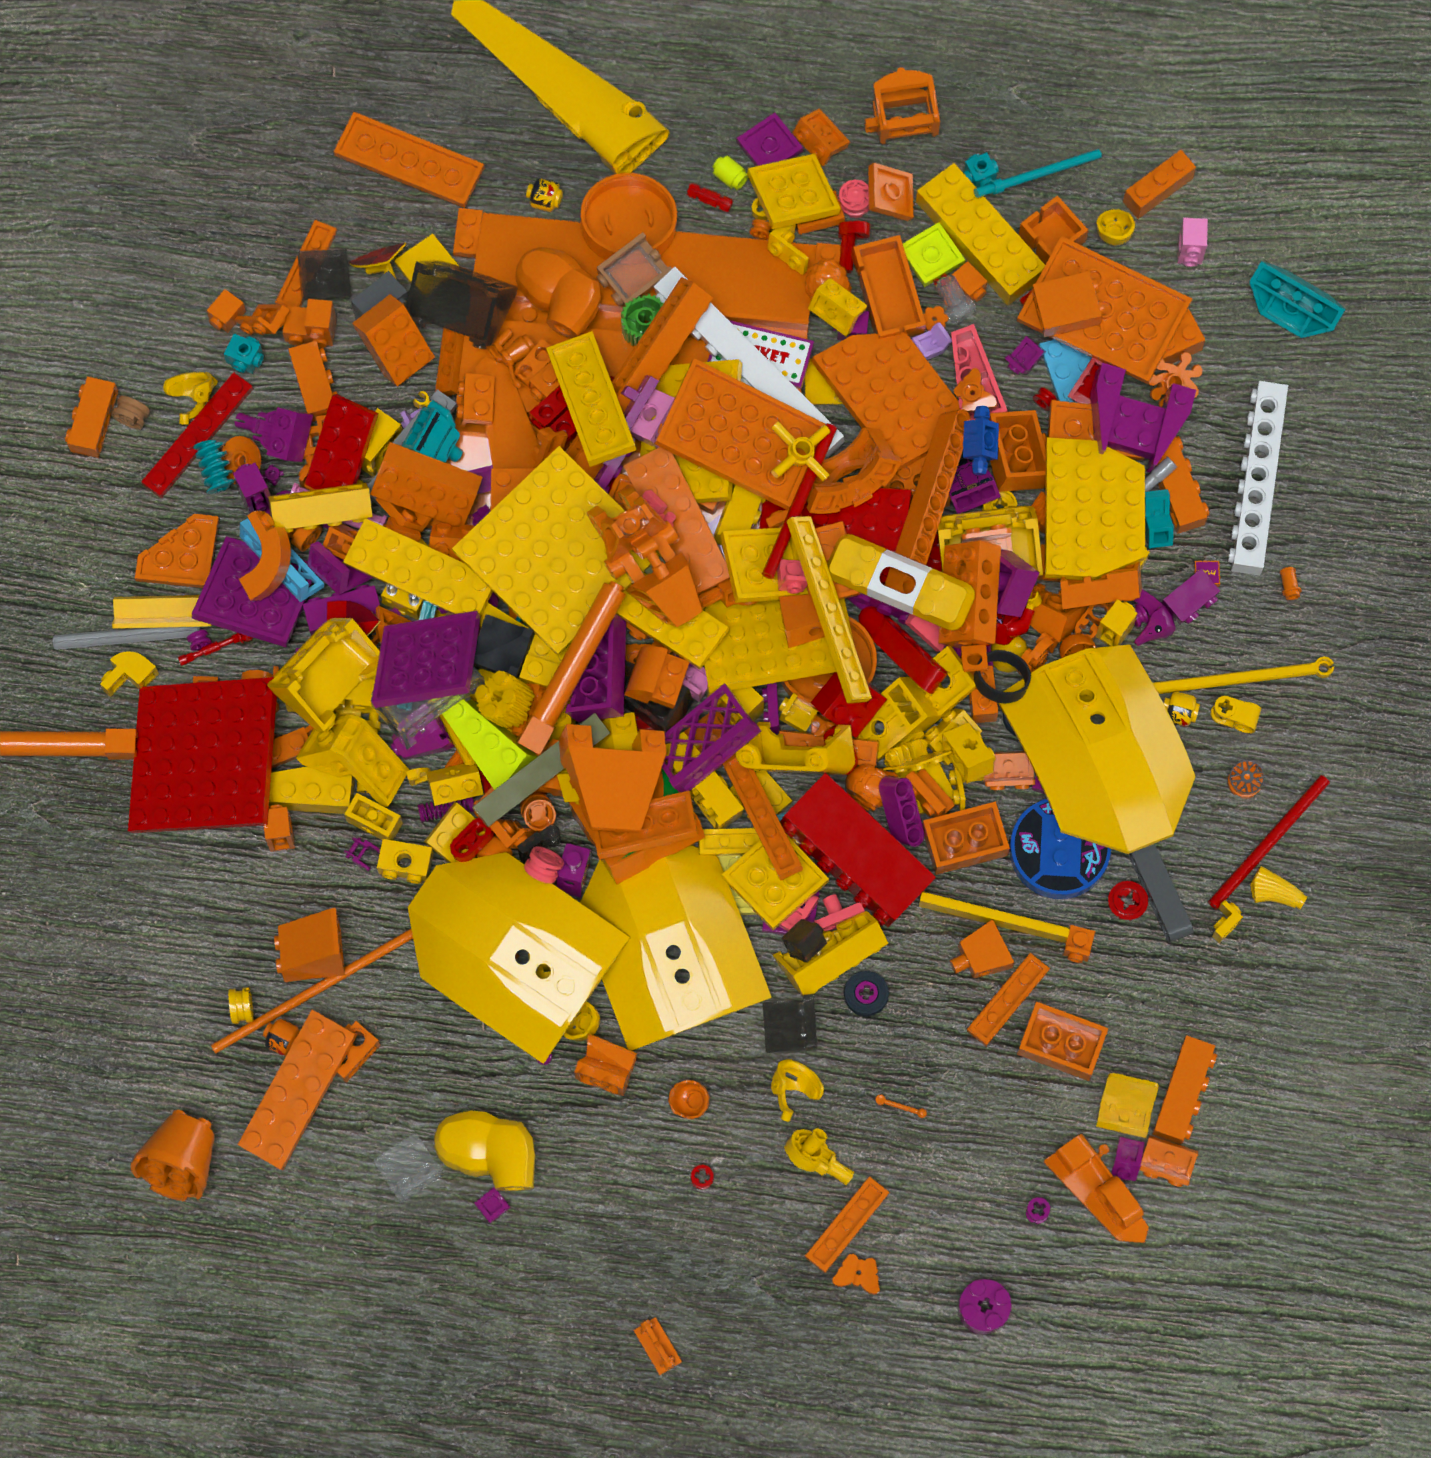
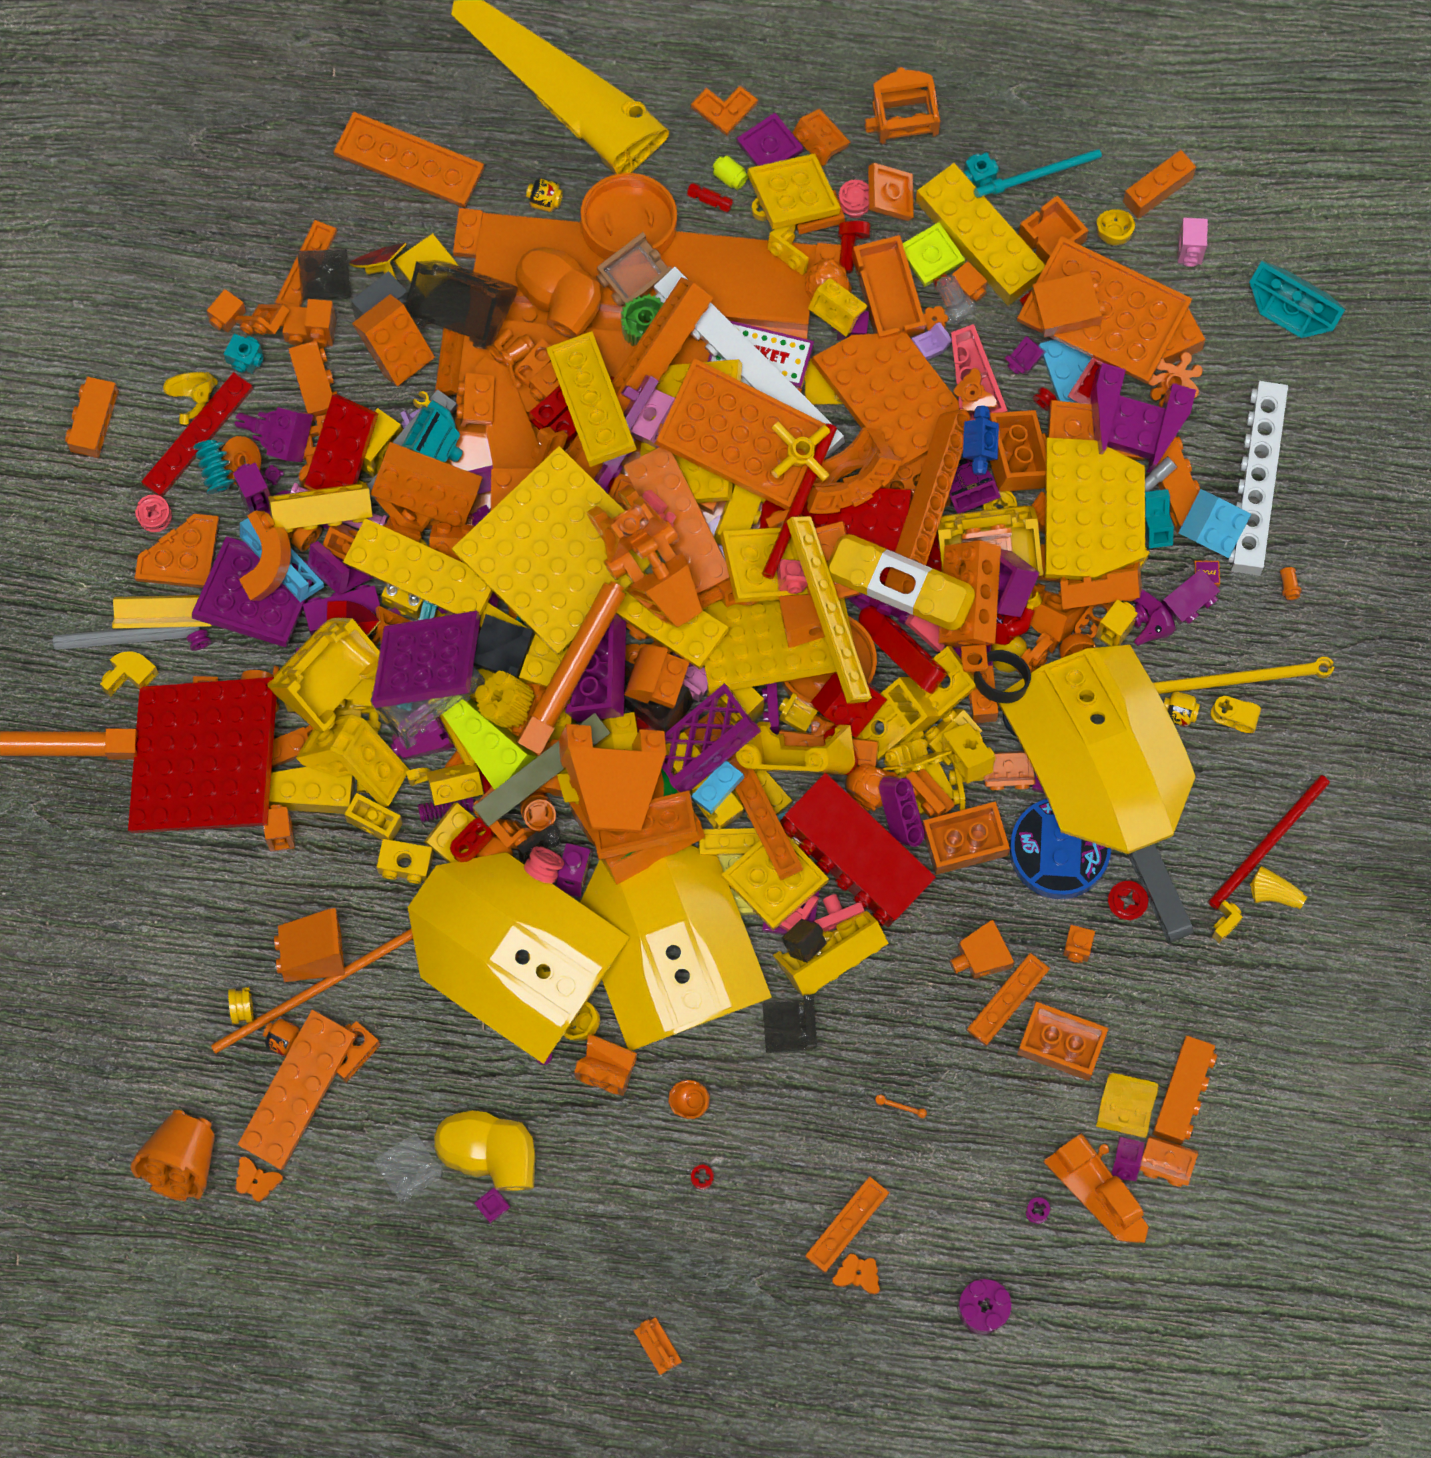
(130, 412): medium nougat wheel -> none
(153, 513): none -> coral wheel
(213, 647): red piece -> none
(248, 1174): none -> orange animal
(356, 859): magenta piece -> none
(717, 787): none -> medium azure plate
(726, 114): none -> orange tile
(760, 229): orange bush -> none
(806, 1082): yellow helmet -> none
(815, 1155): yellow pin -> none
(875, 1003): black bush -> none
(1000, 918): yellow tile -> none
(1214, 523): none -> medium azure brick
(1245, 779): orange wheel -> none

